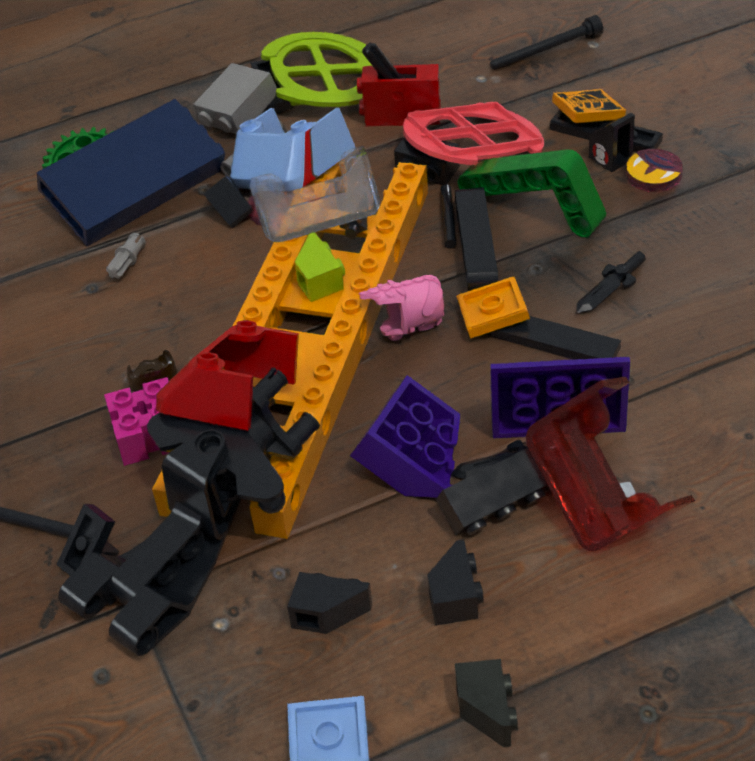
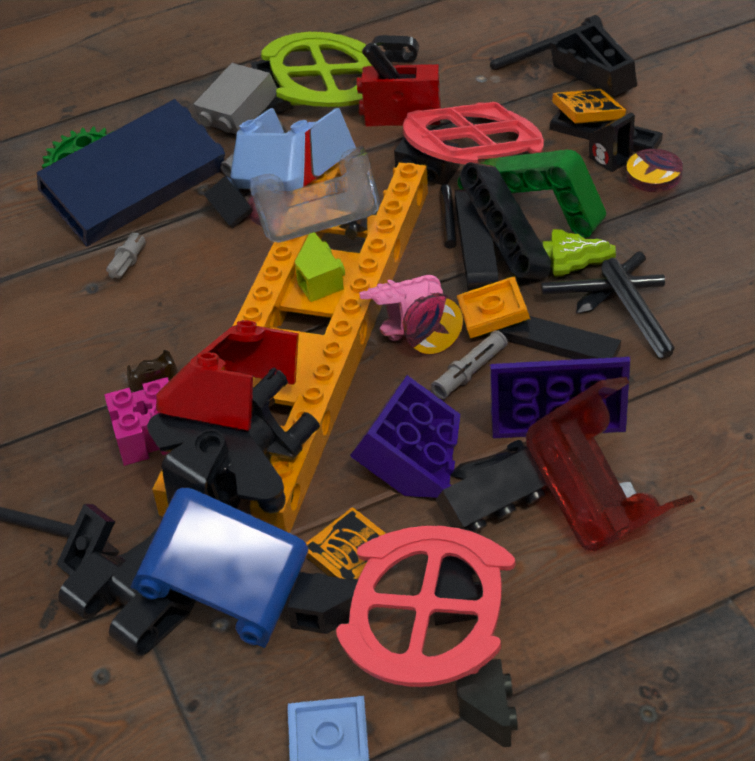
(223, 562): none -> blue windscreen
(337, 544): none -> tile
(395, 48): none -> black beam
(413, 667): none -> coral window
(432, 323): none -> tile
(447, 383): none -> light grey pin
(505, 221): none -> black beam
(573, 252): none -> lime rock
(595, 59): none -> black wedge
(599, 284): none -> black bar
(637, 308): none -> black axle

